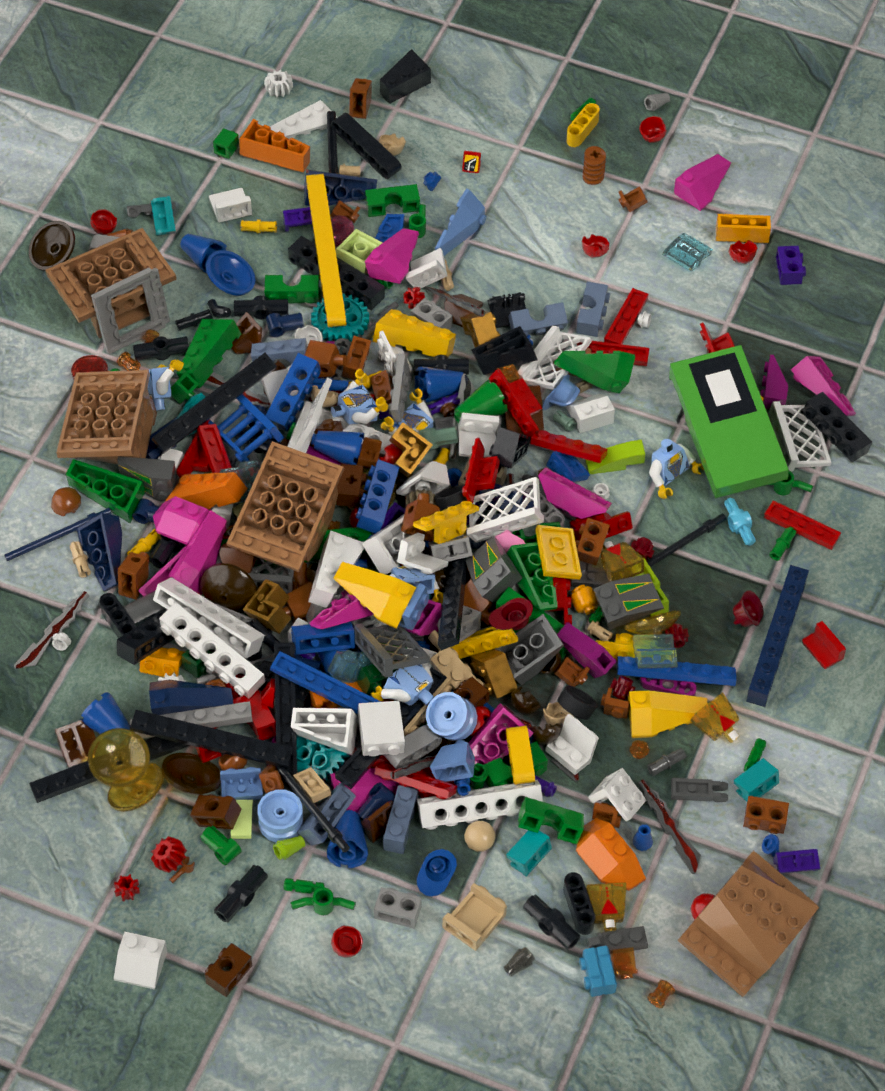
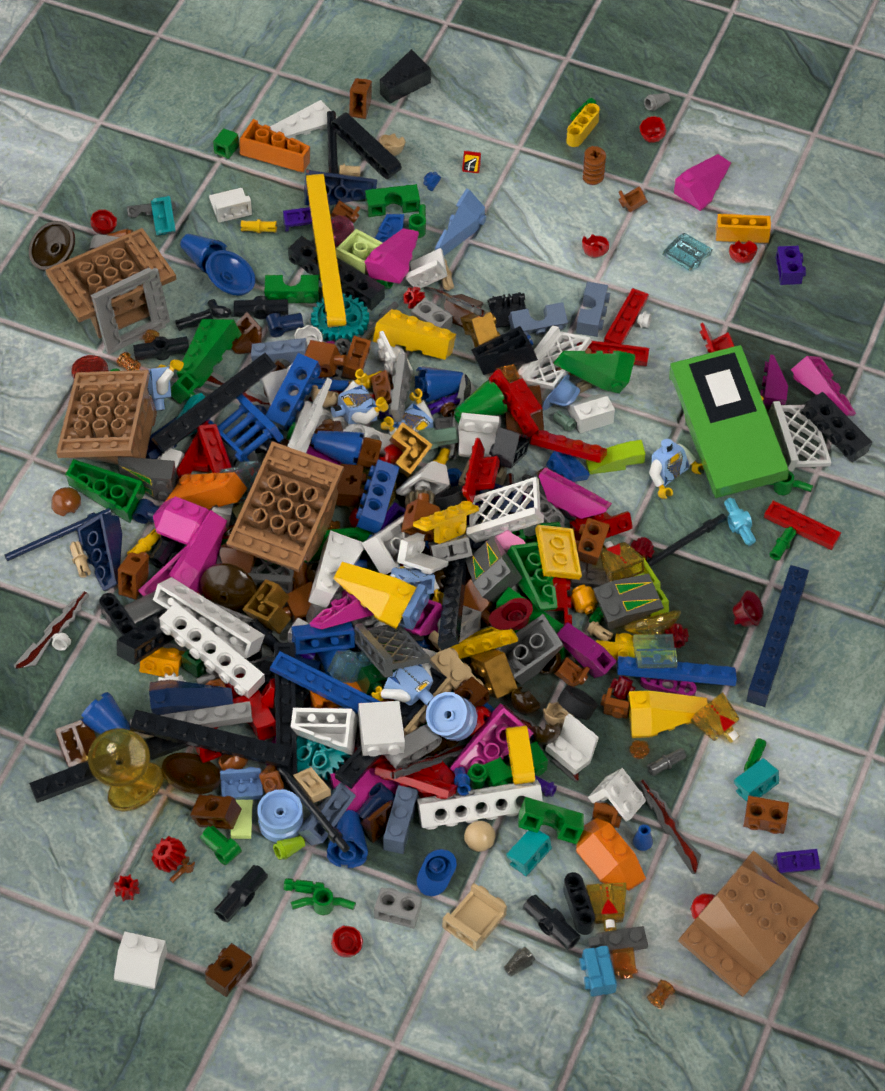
(278, 83): white gear -> none
(443, 362): black piece -> none
(454, 762): medium blue torso -> none
(601, 488): white plate -> none
(698, 790): dark grey hinge -> none
(771, 845): blue plate -> none
(824, 646): red panel -> none

